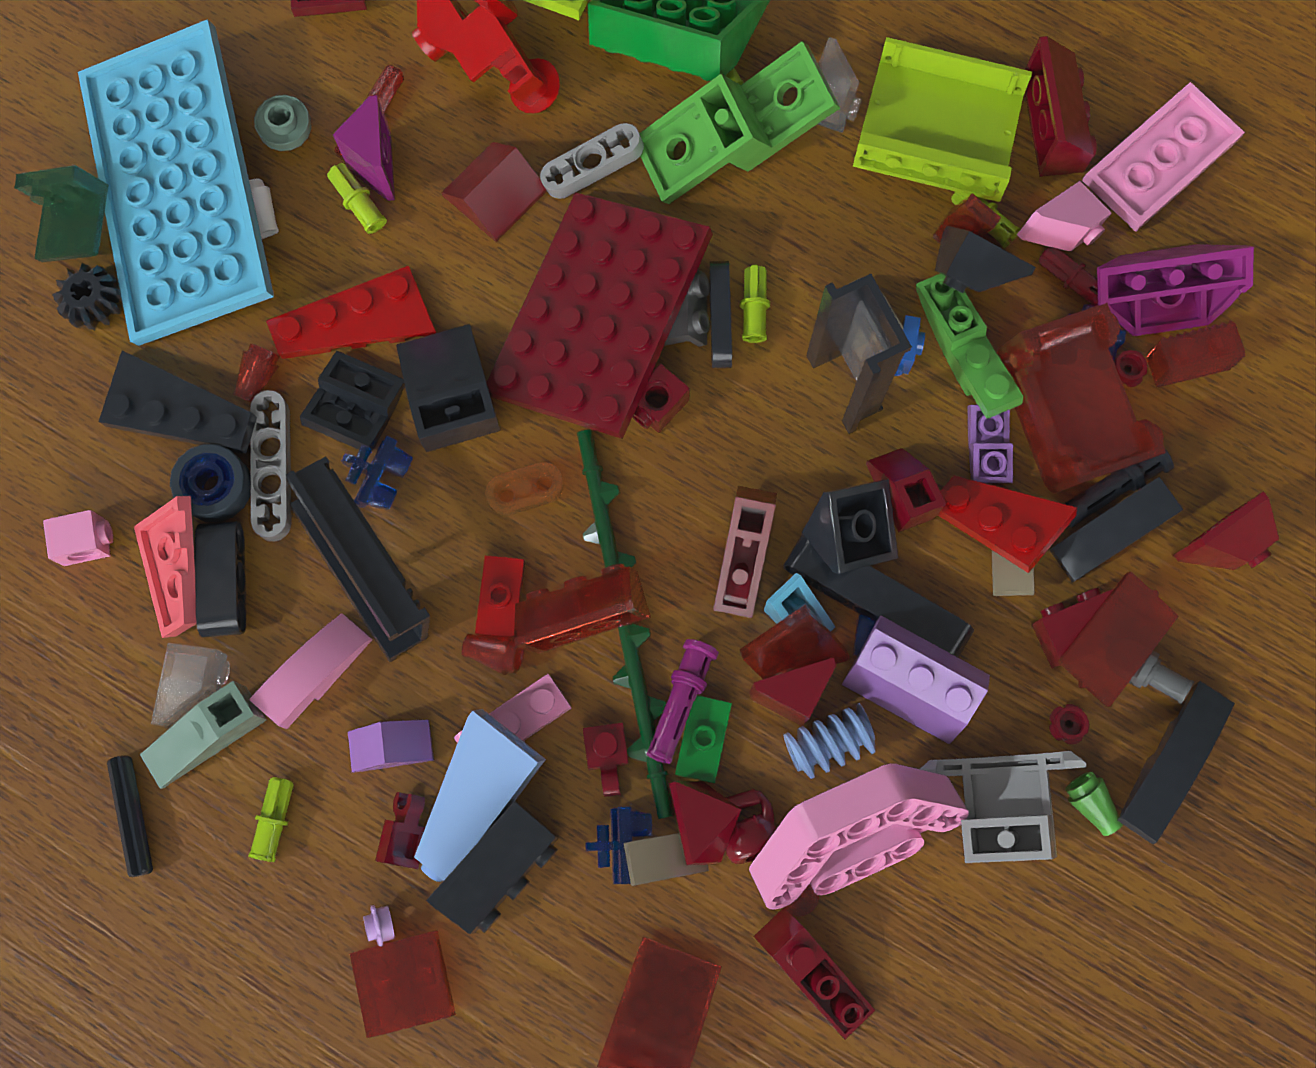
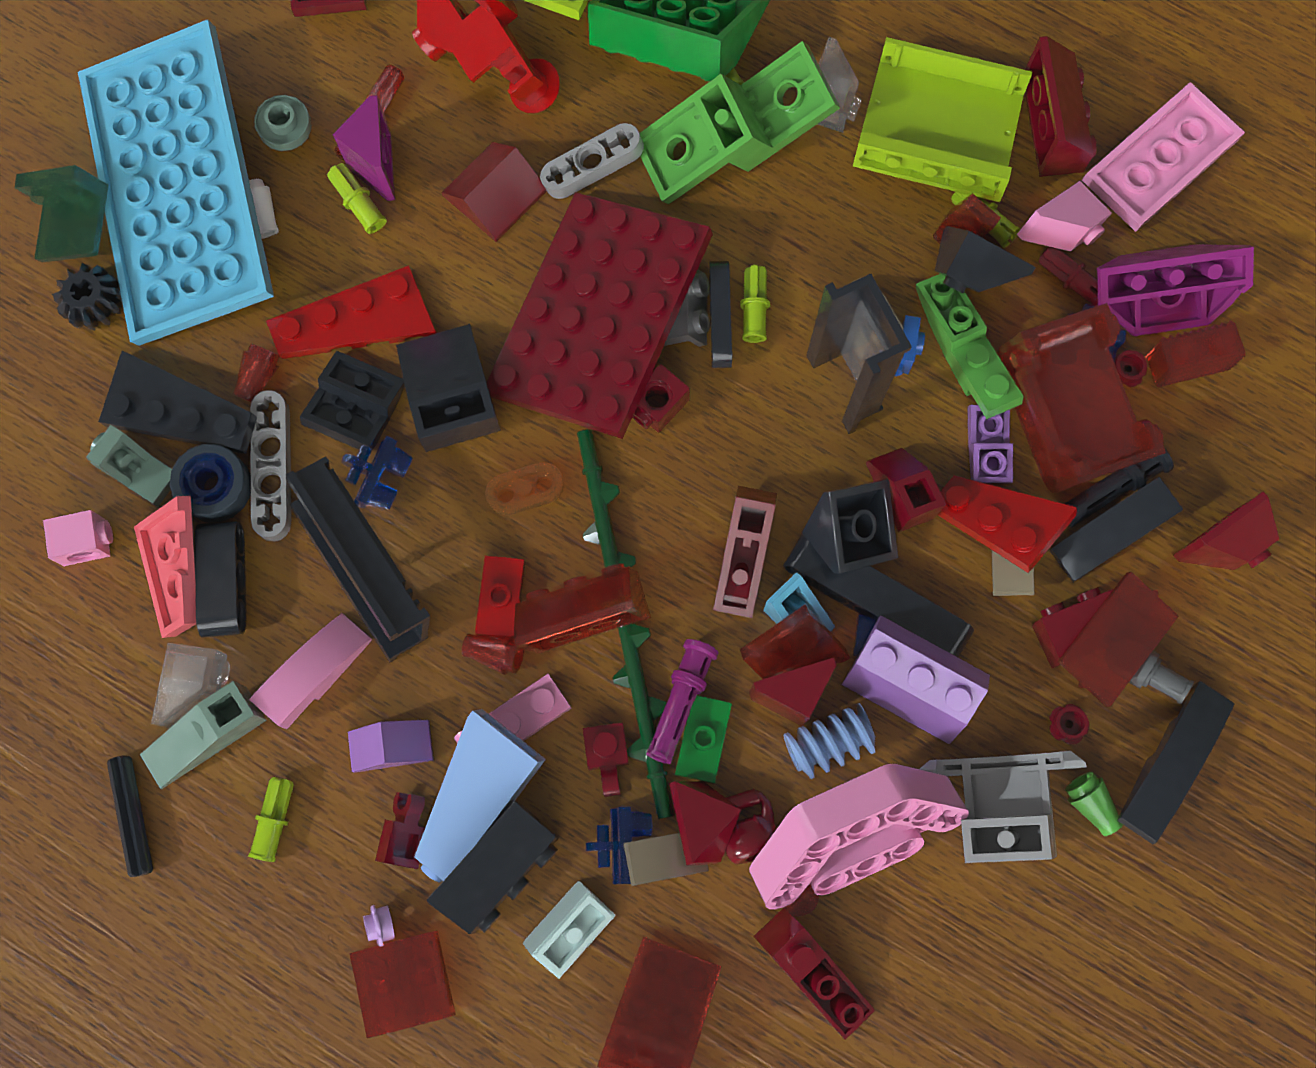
(130, 465): none -> sand green bracket
(568, 929): none -> light aqua slope

